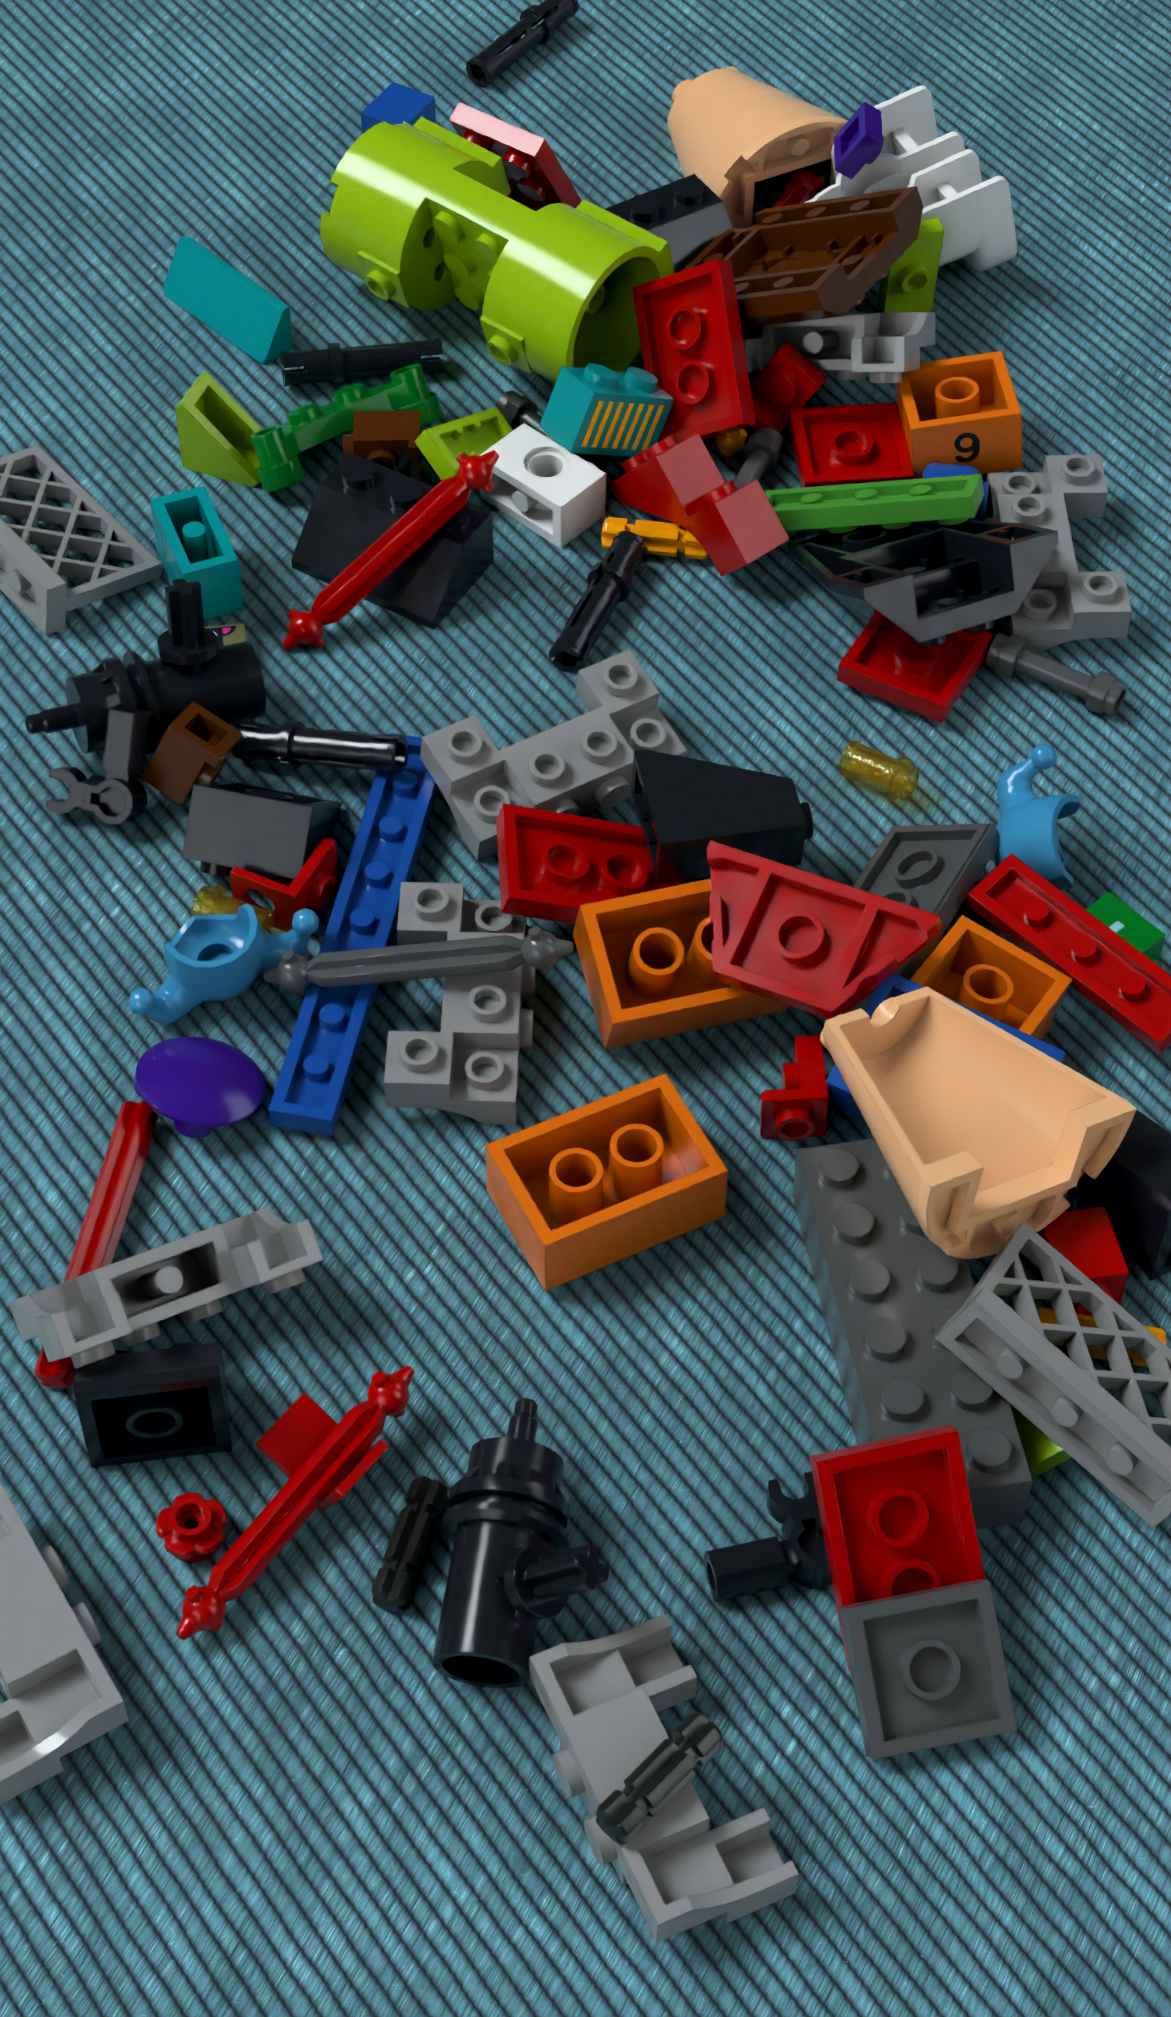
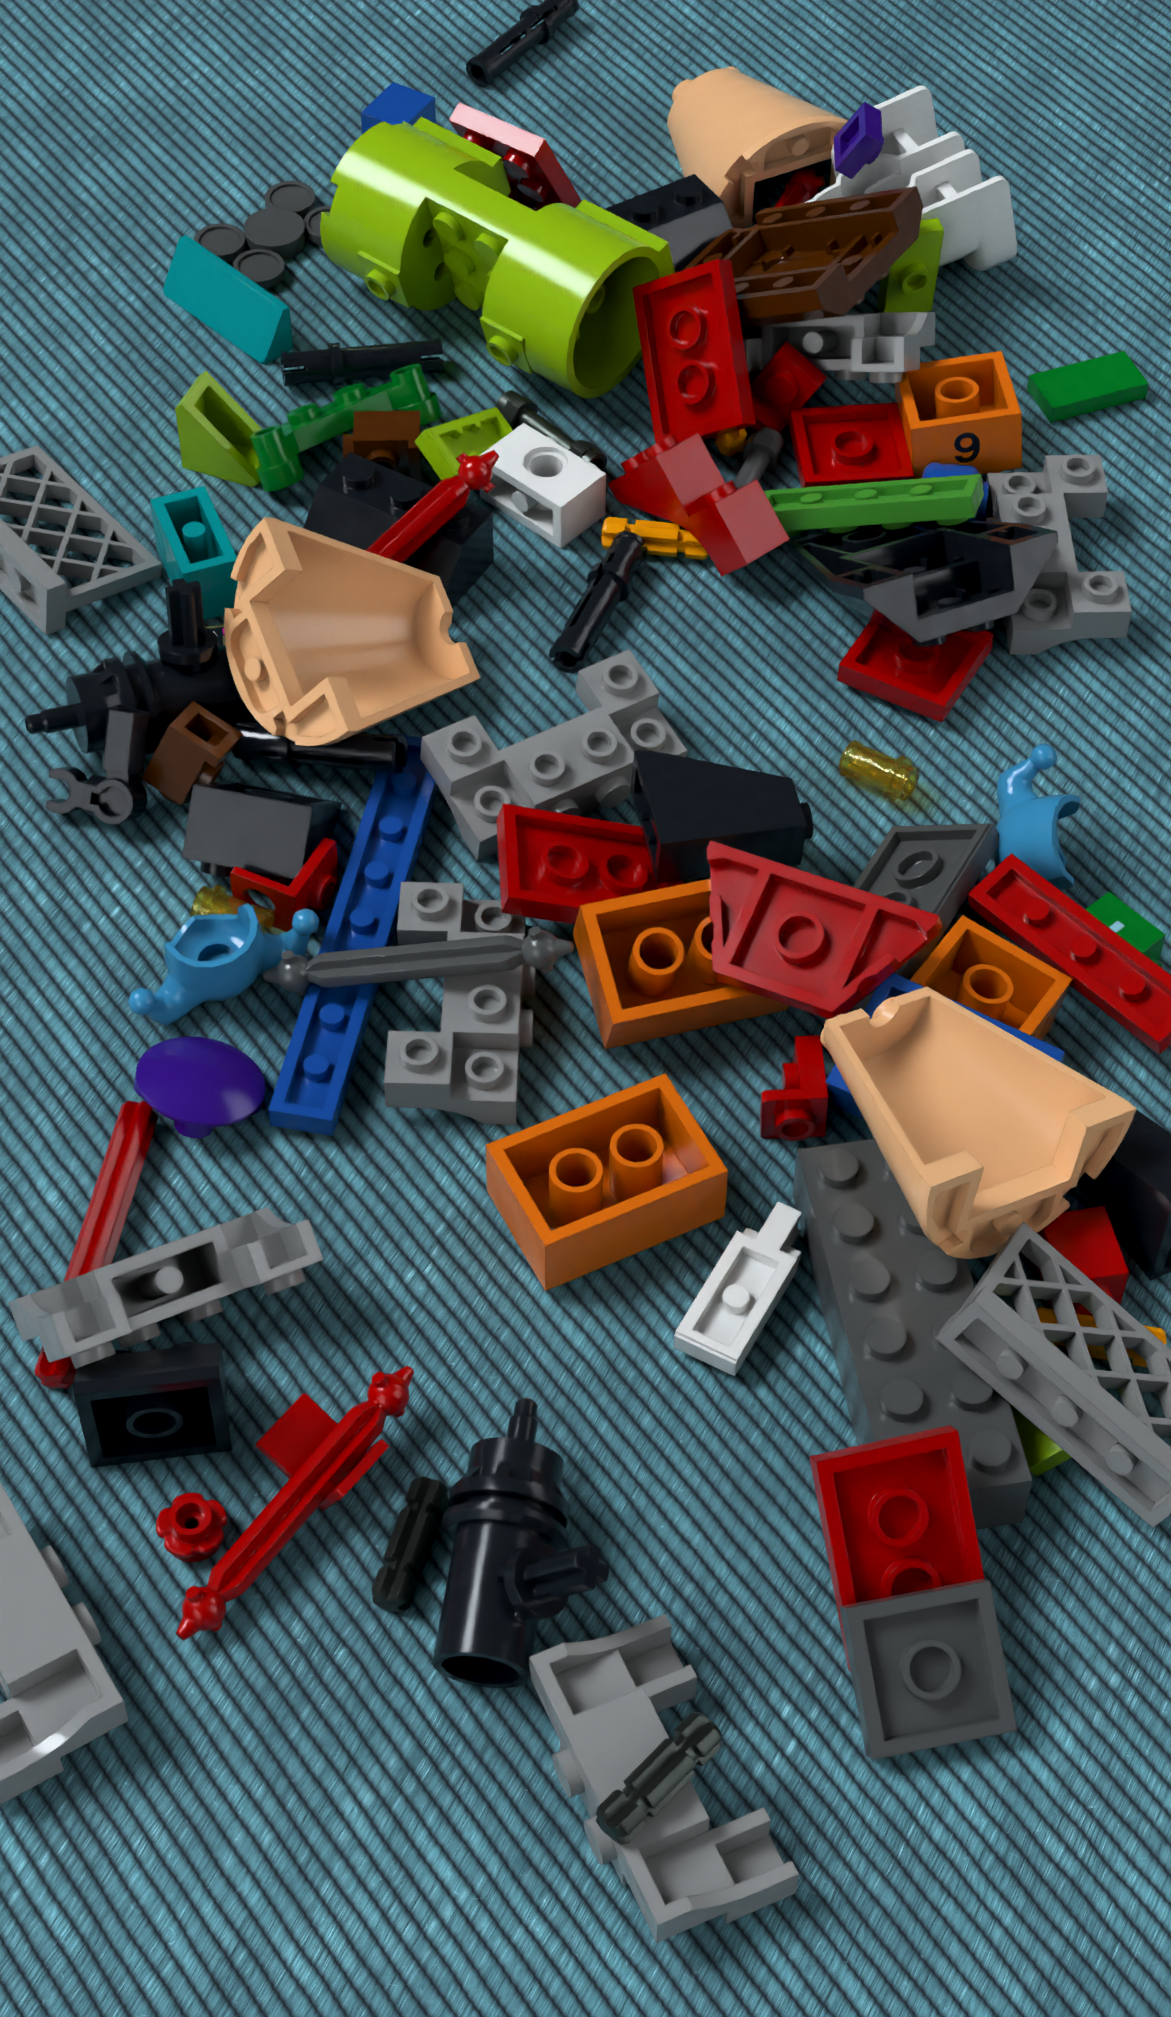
(268, 234): none -> dark grey piece
(336, 636): none -> light nougat cone
(606, 410): teal brick -> none
(741, 1292): none -> white hinge
(770, 1562): black bar -> none
(1087, 386): none -> green tile
(1101, 693): dark grey bar -> none

